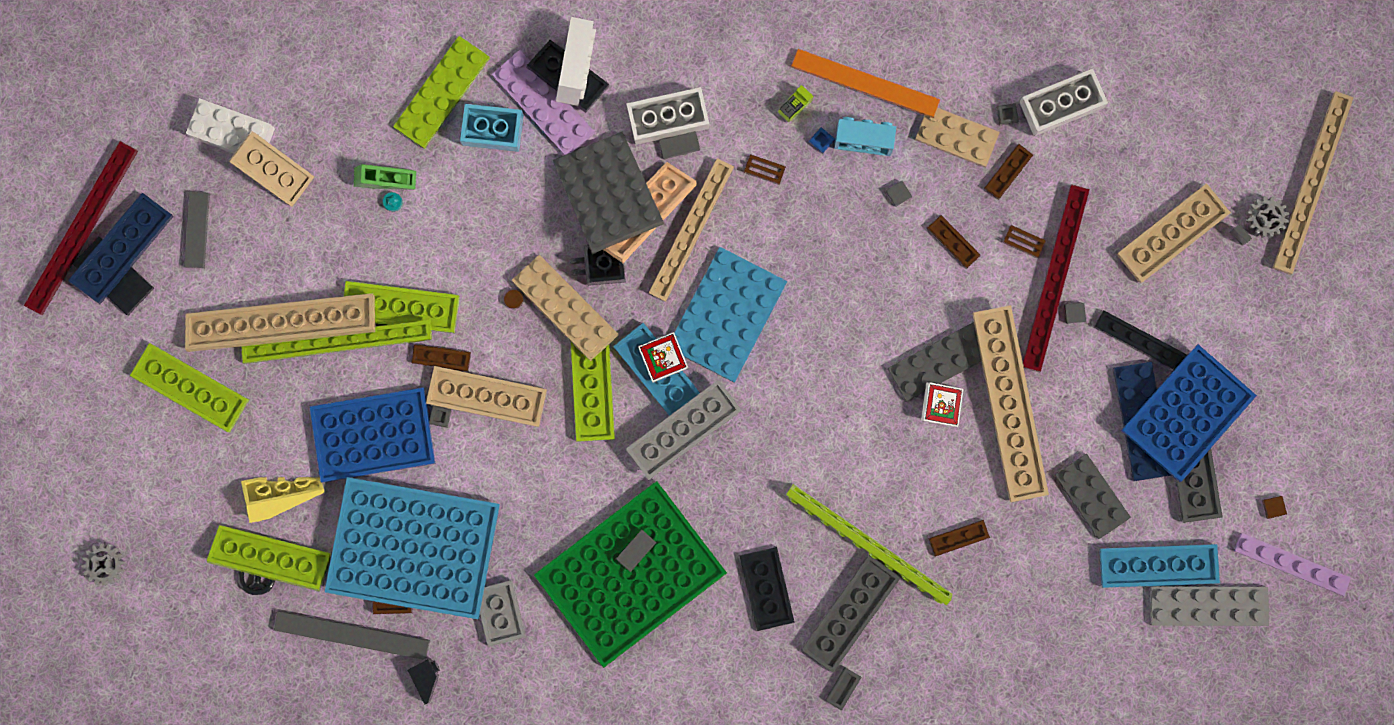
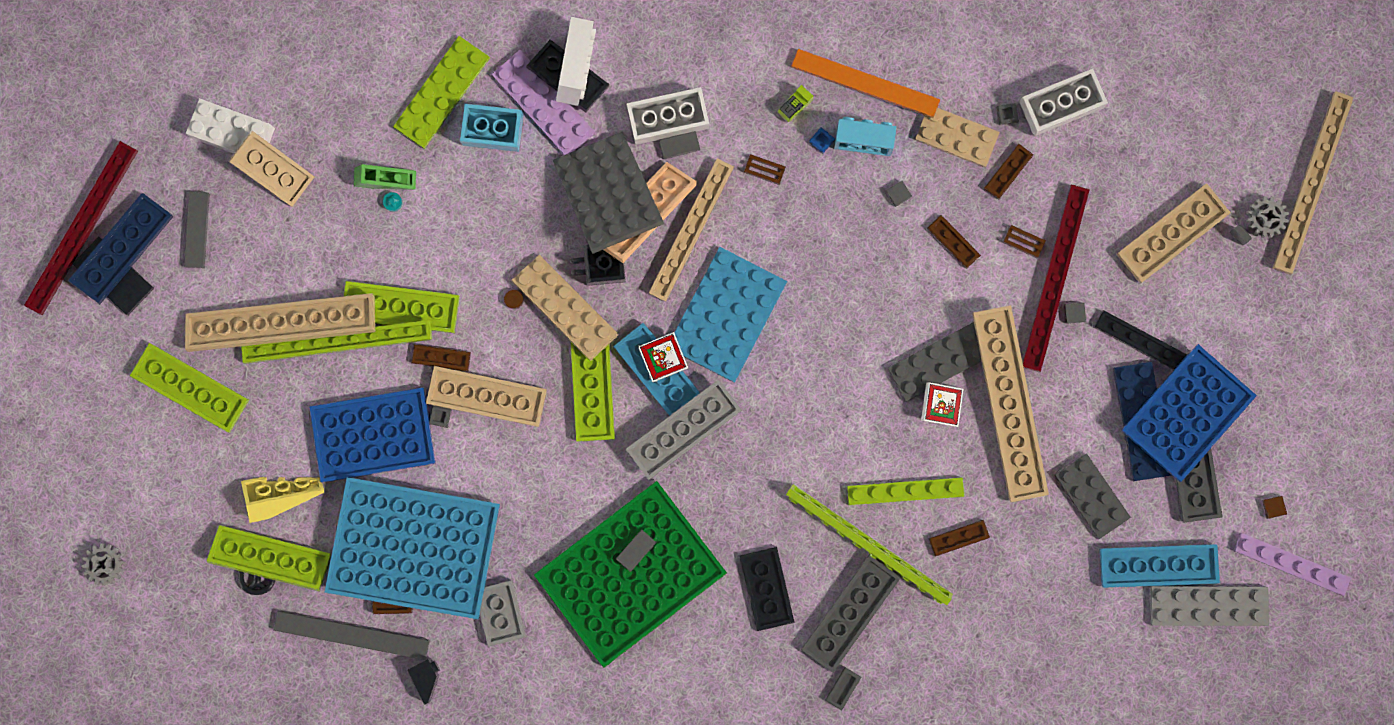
(905, 491): none -> lime plate

